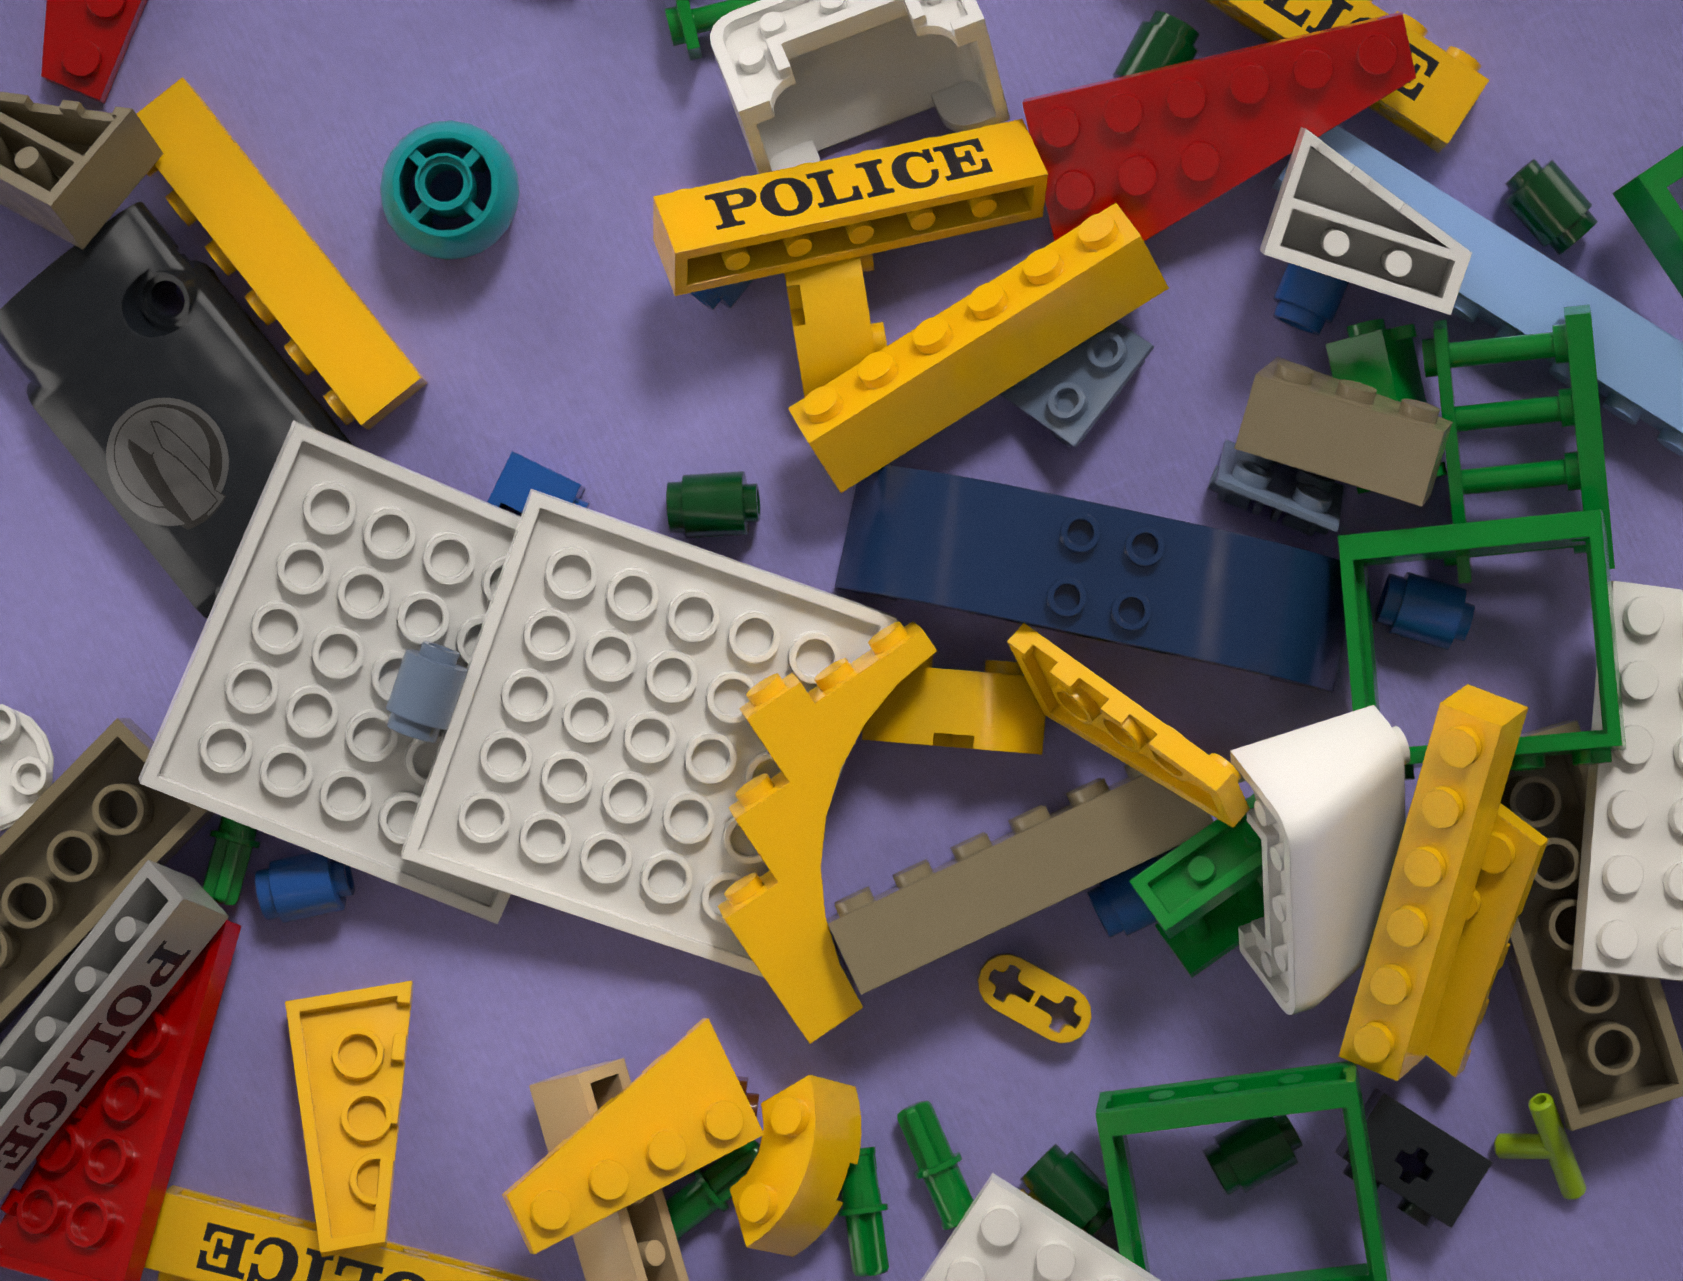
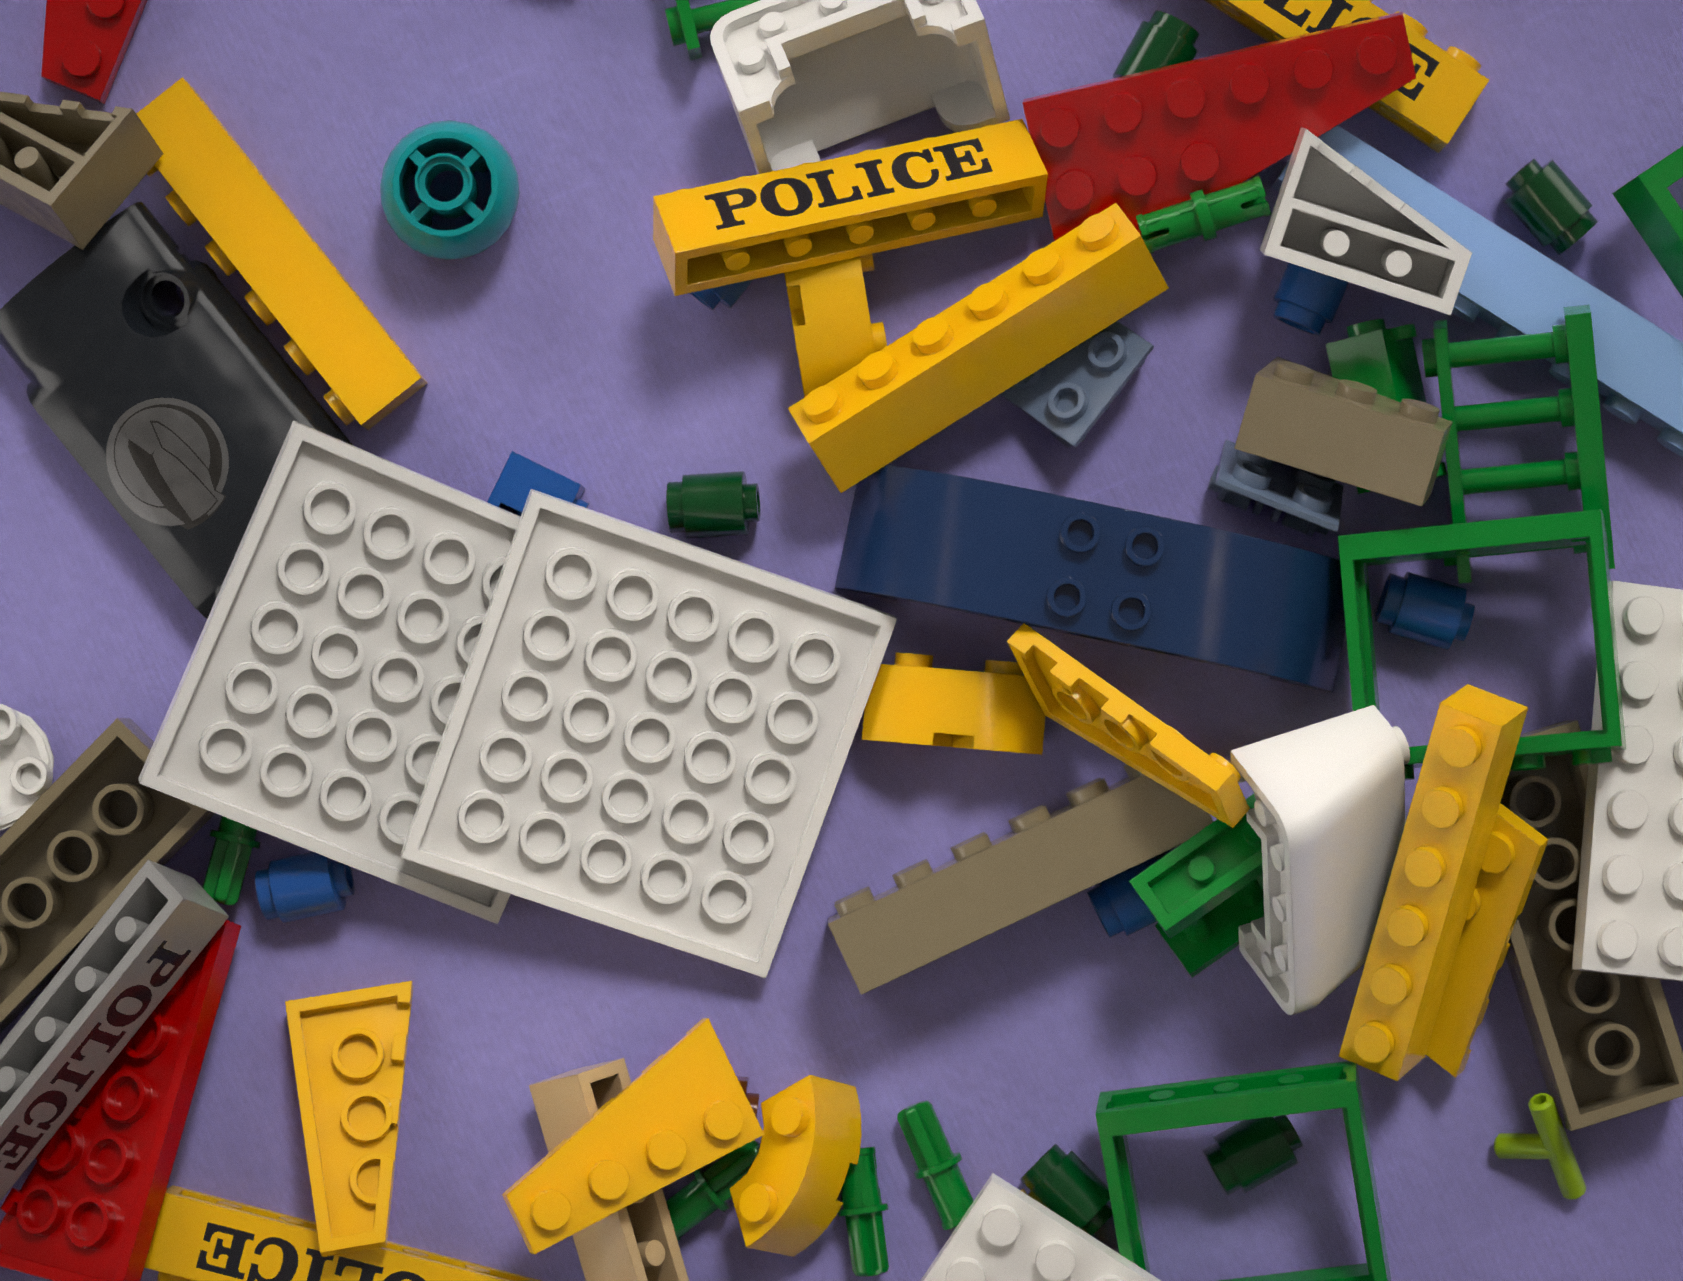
(426, 691): sand blue brick -> none
(784, 817): yellow arch -> none
(1026, 1011): yellow beam -> none
(1203, 215): none -> green pin
(1449, 1171): black brick -> none

